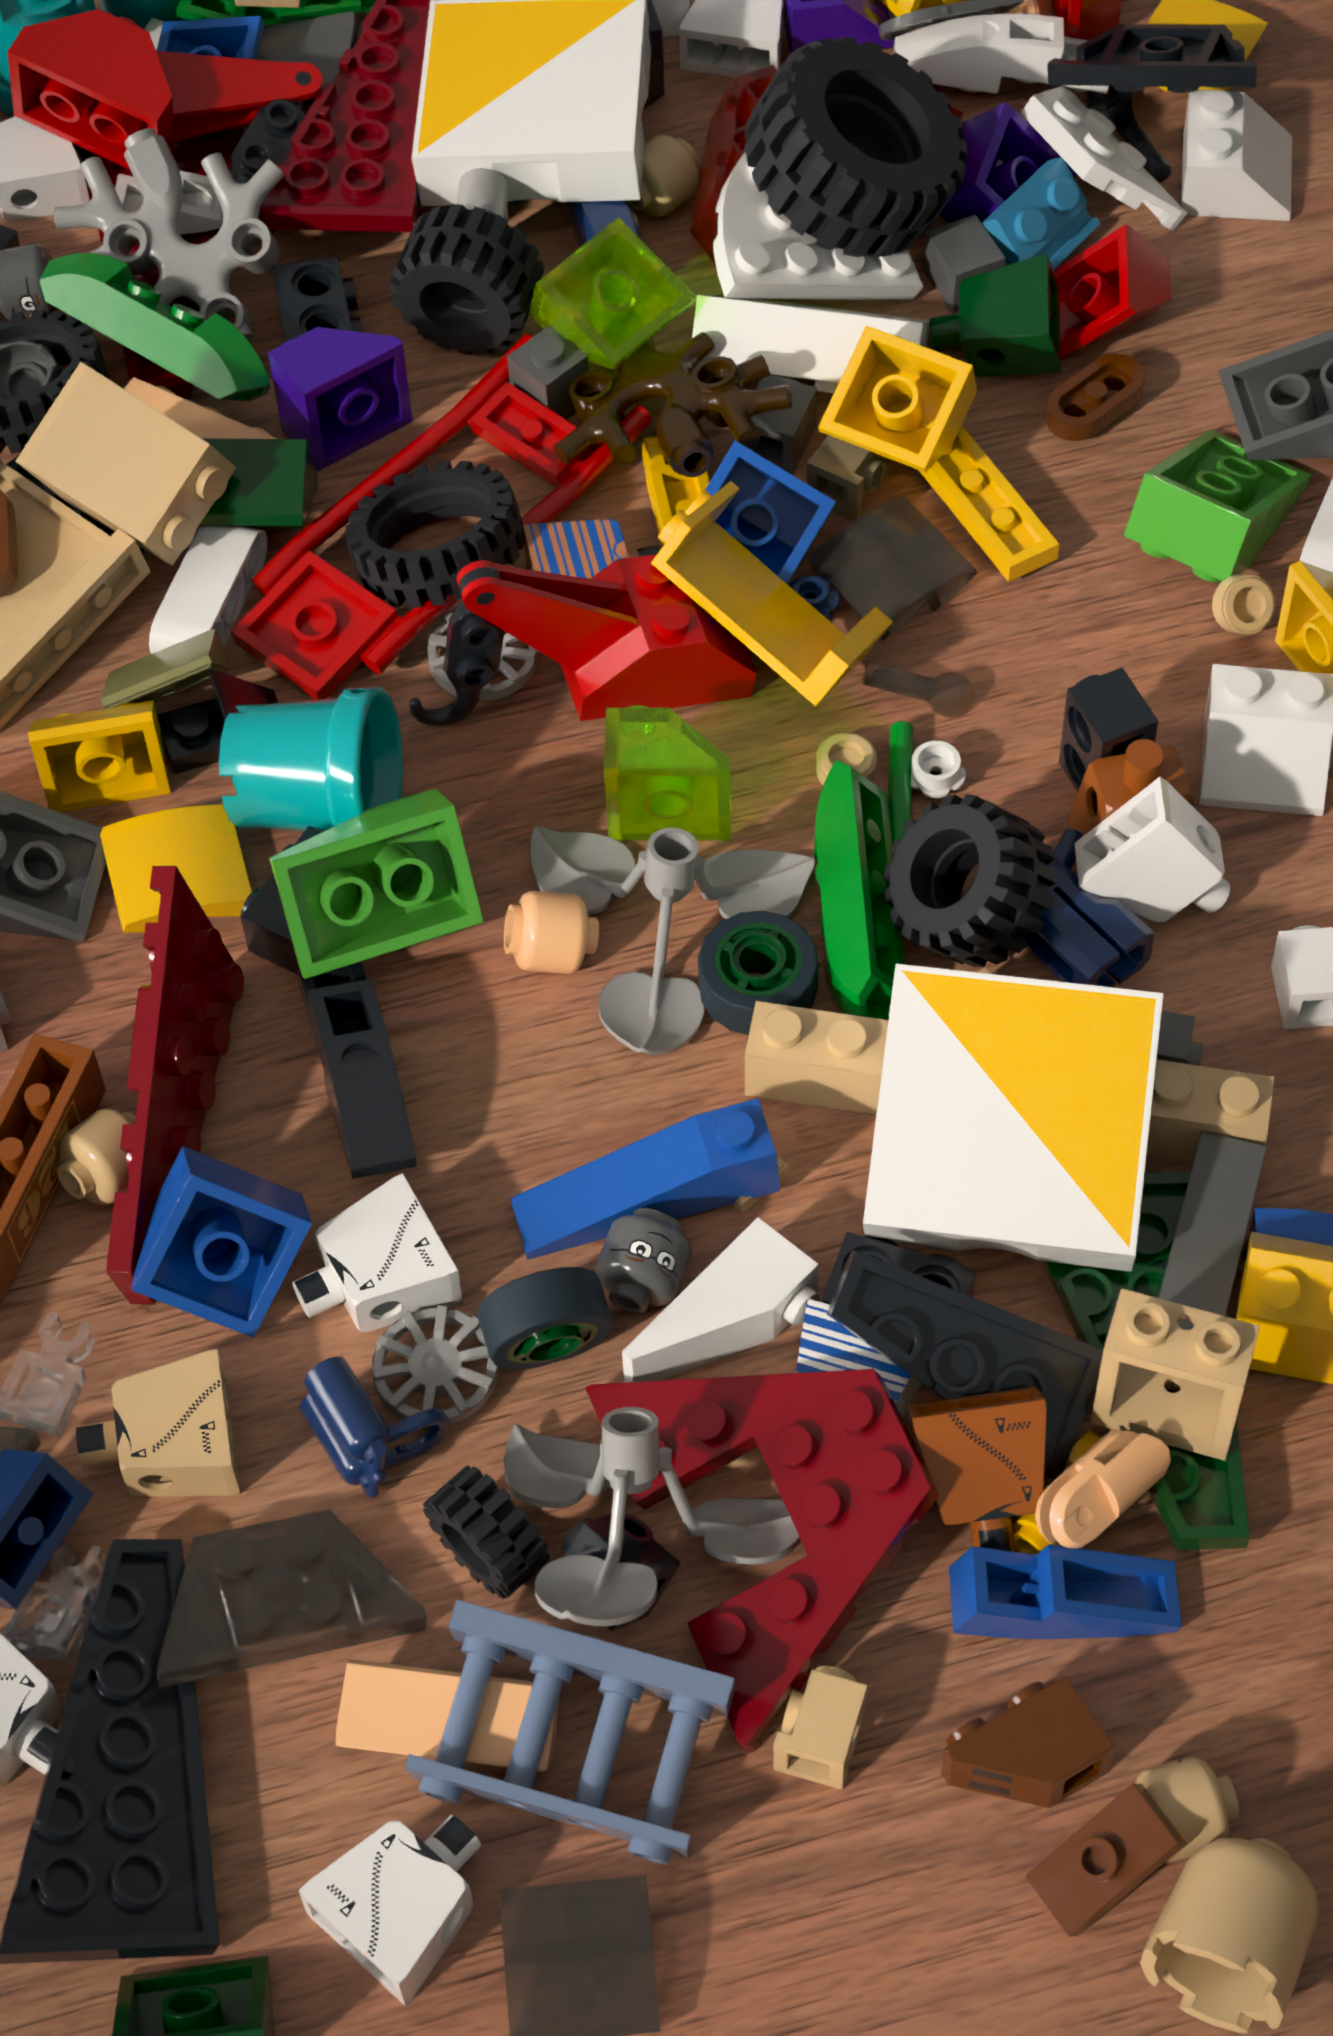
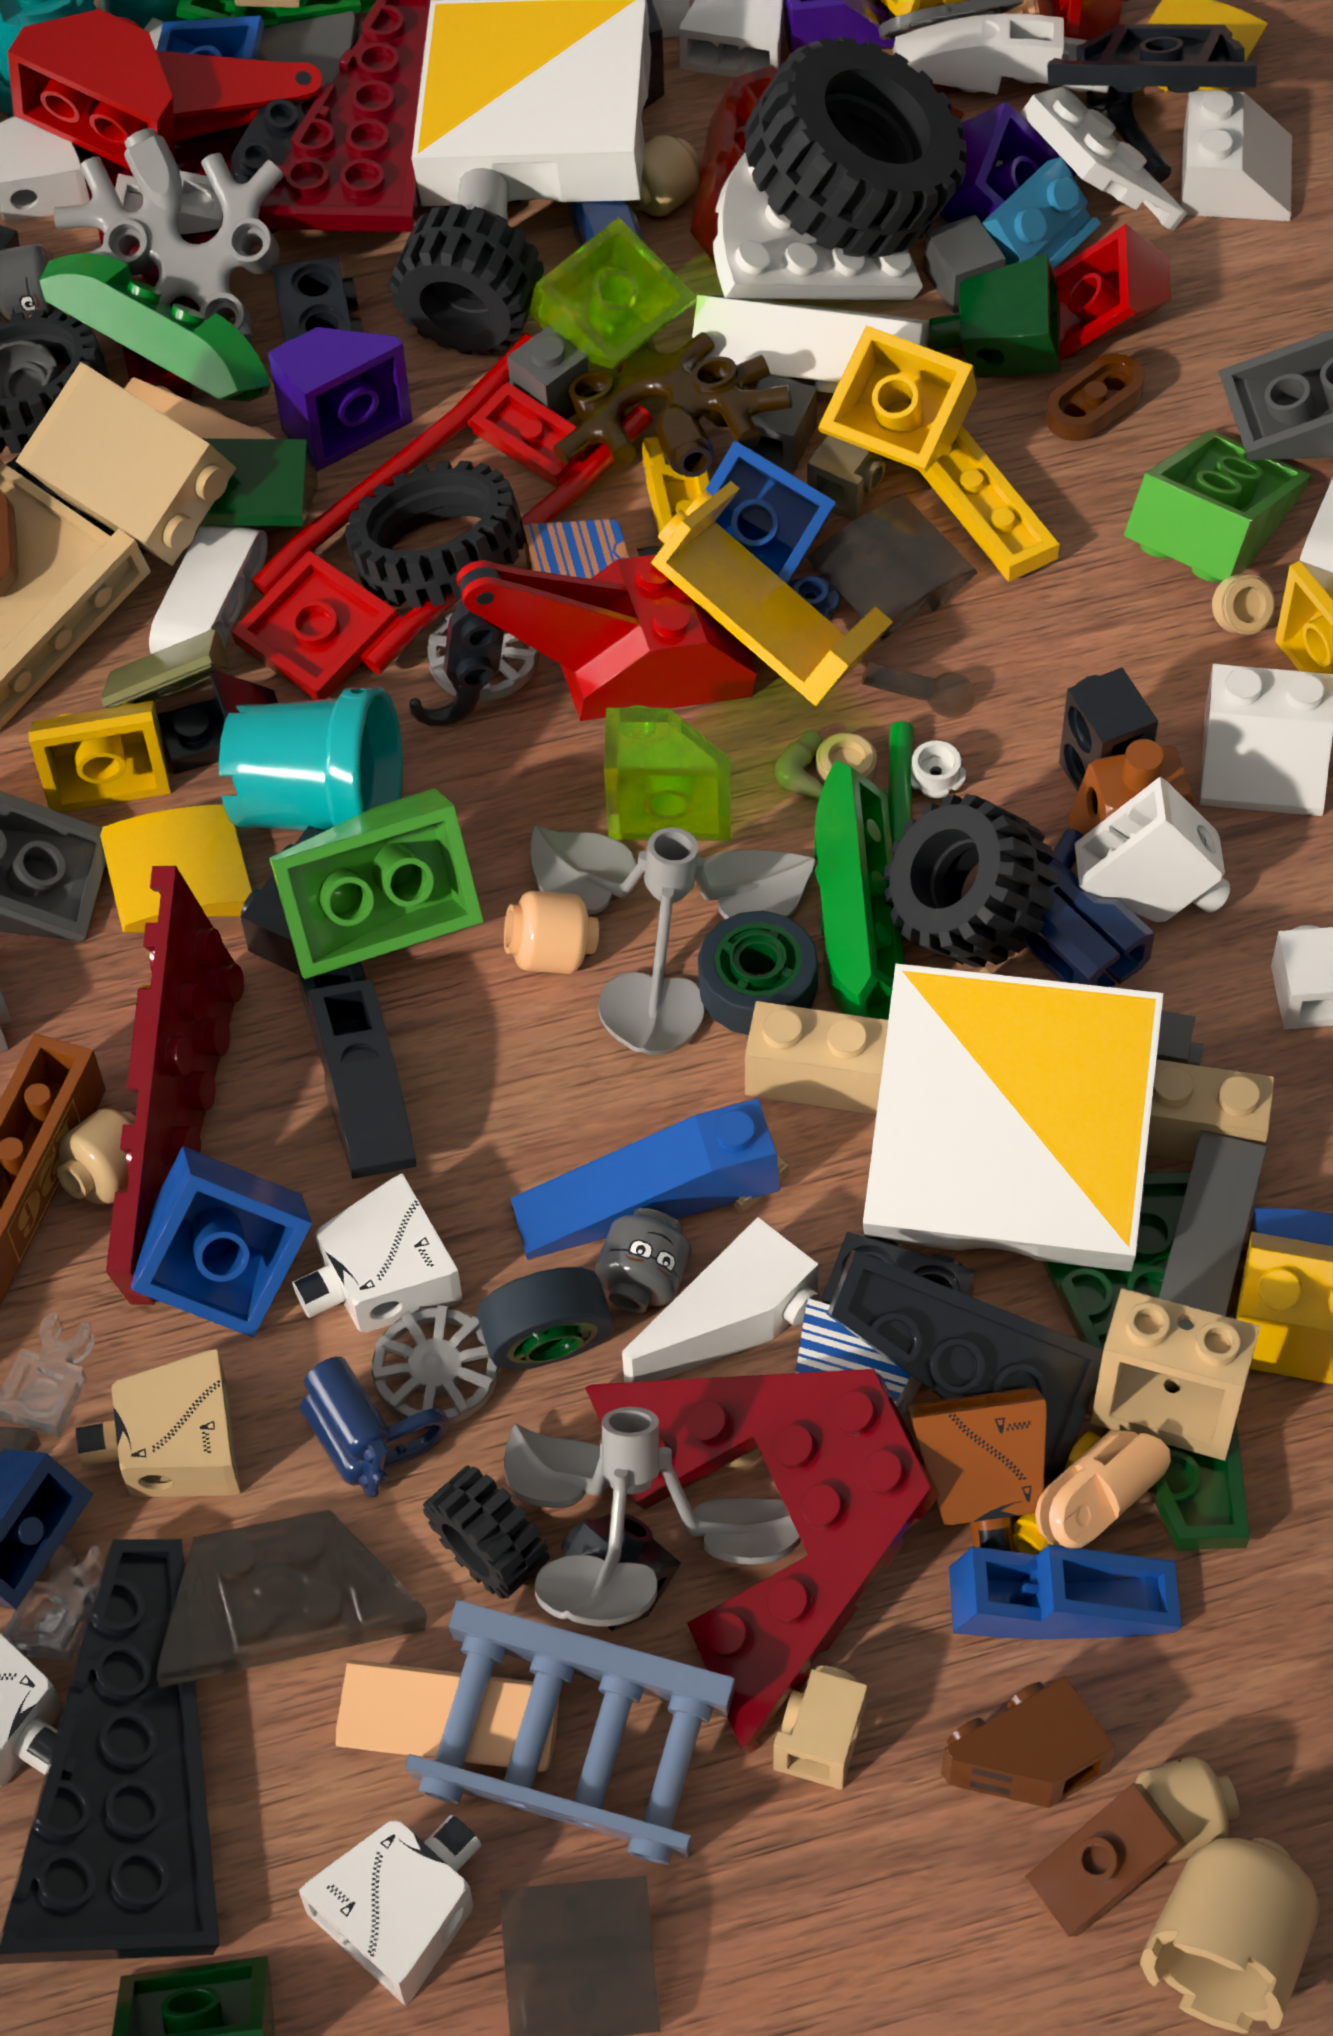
(792, 764): none -> olive animal

